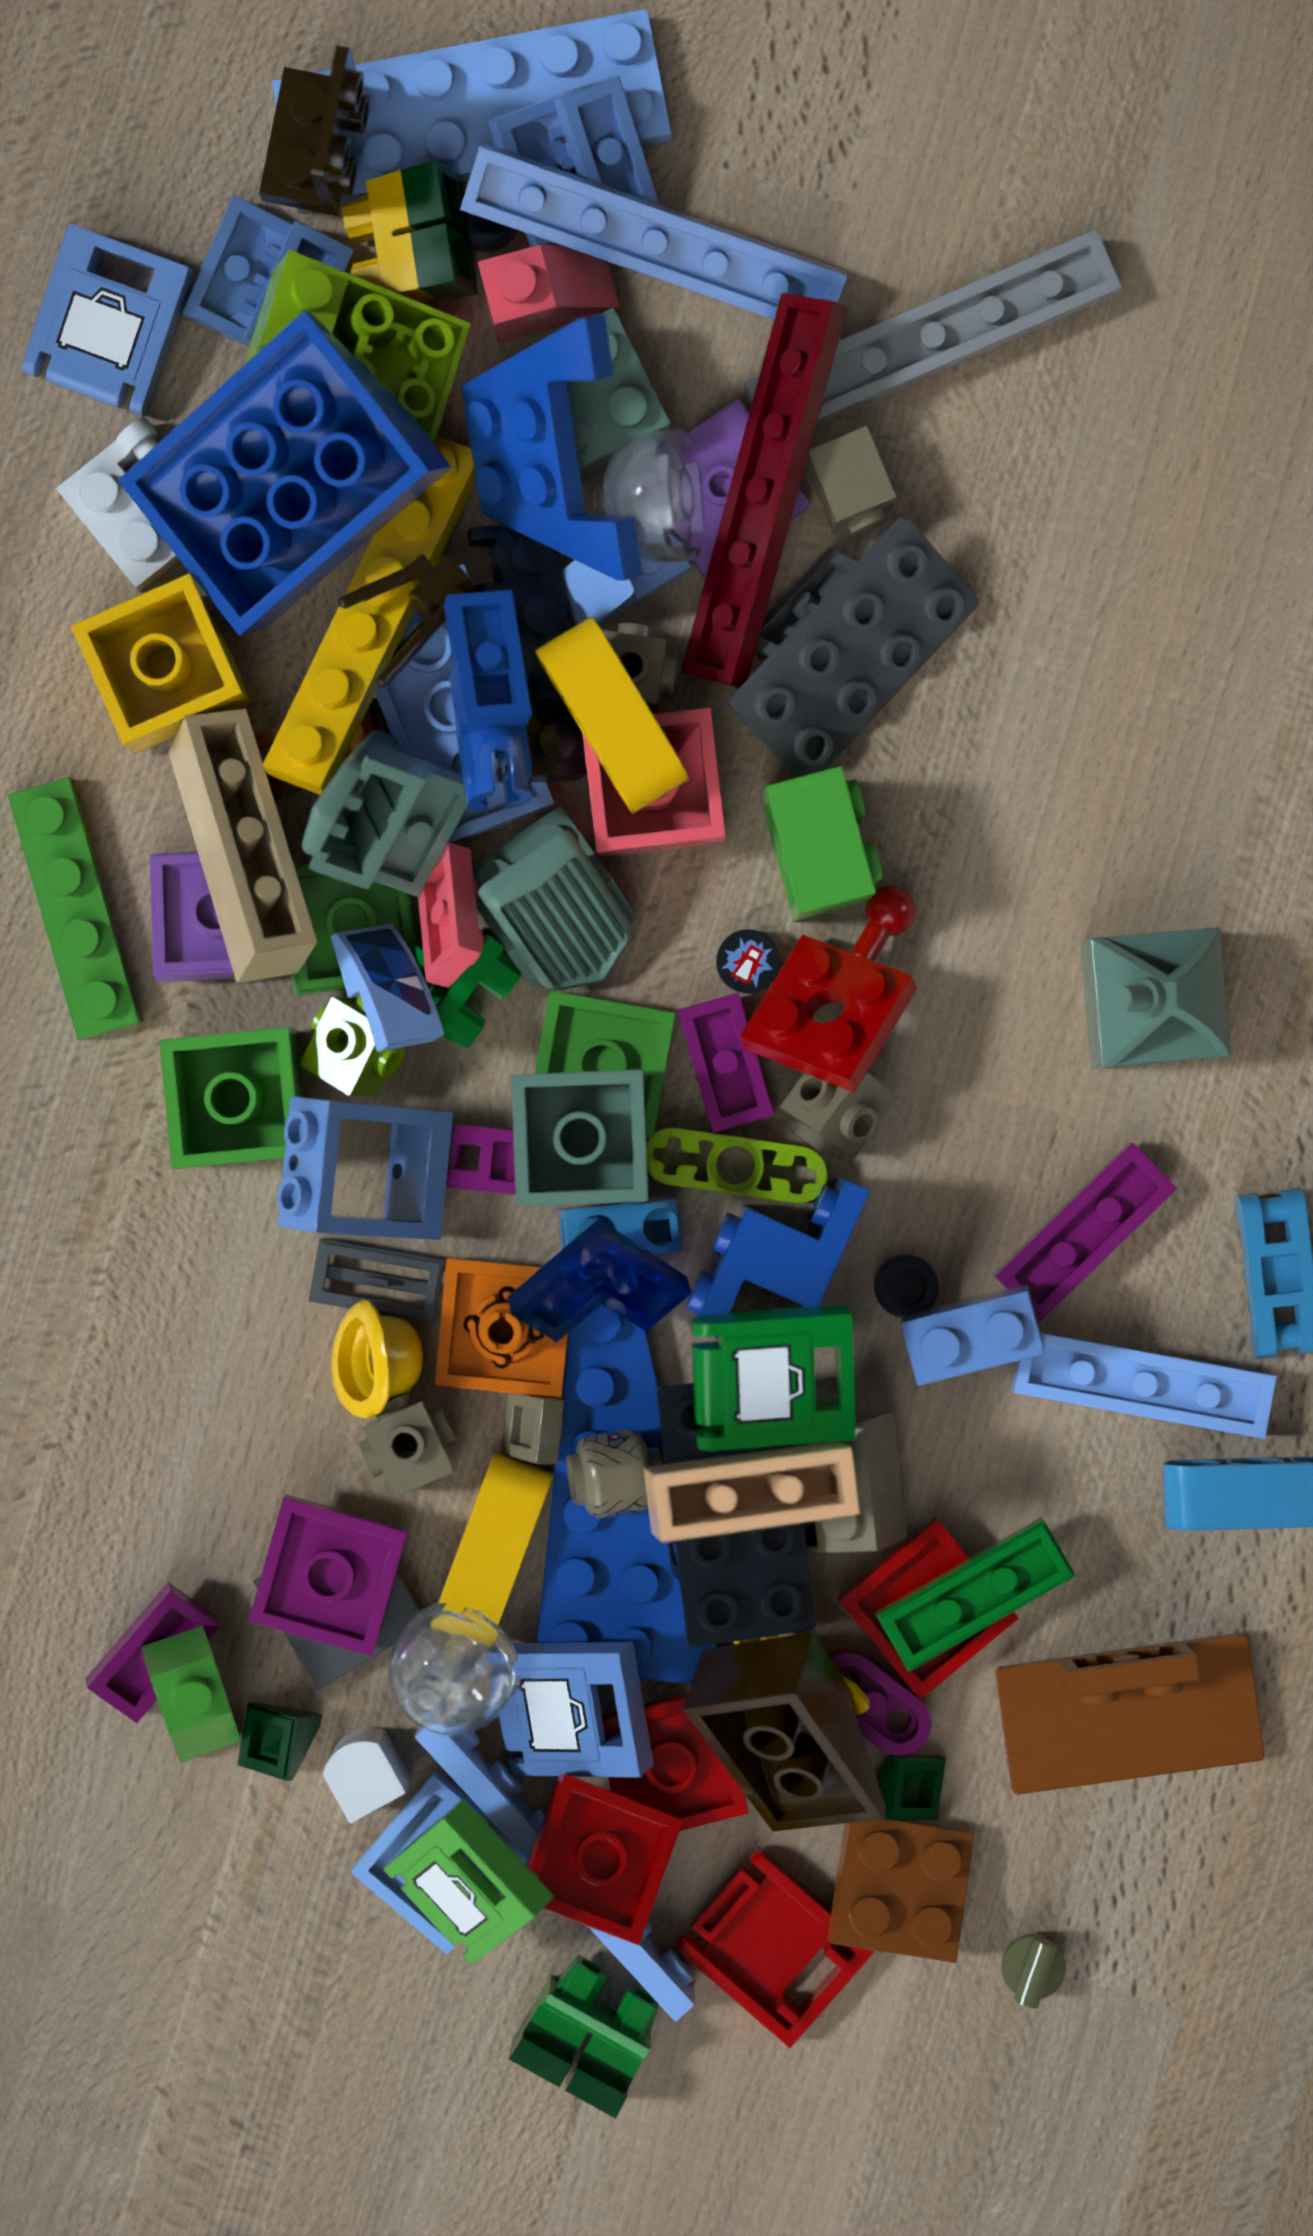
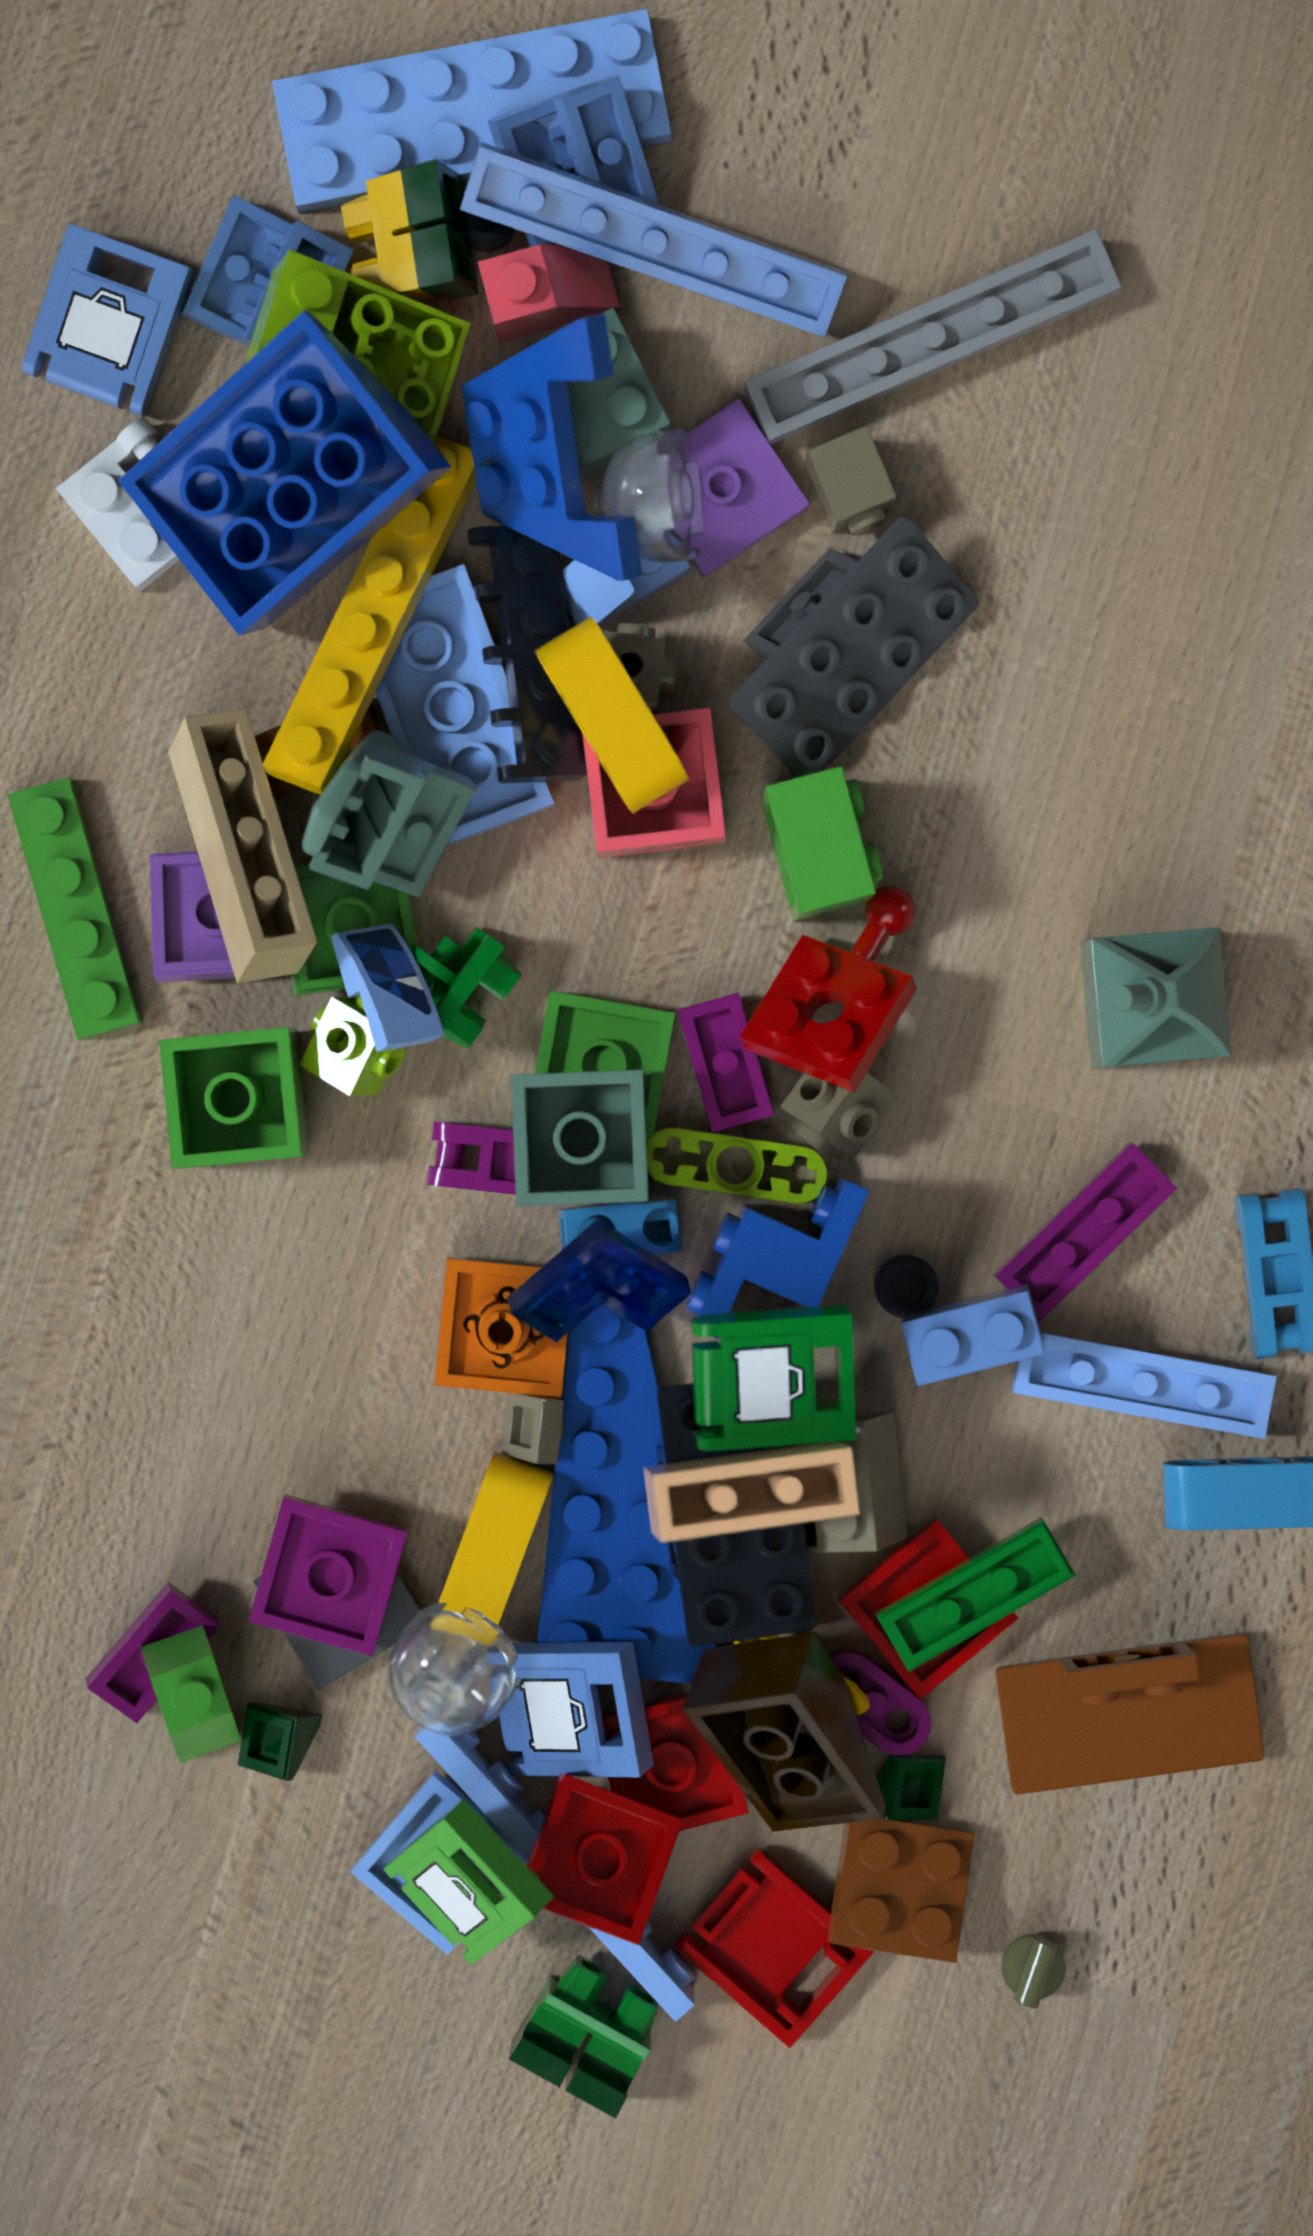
(160, 662): yellow brick -> none
(313, 137): dark brown bracket -> none
(365, 1772): white piece -> none
(373, 1359): yellow hat -> none
(406, 1467): dark tan brick -> none
(414, 1171): medium blue window -> none
(428, 597): dark brown plant -> none
(431, 1288): dark grey tile -> none
(450, 917): coral plate -> none
(489, 695): blue plate -> none
(554, 905): sand green piece -> none
(609, 1472): dark tan head -> none
(747, 961): tile -> none
(764, 489): dark red plate -> none

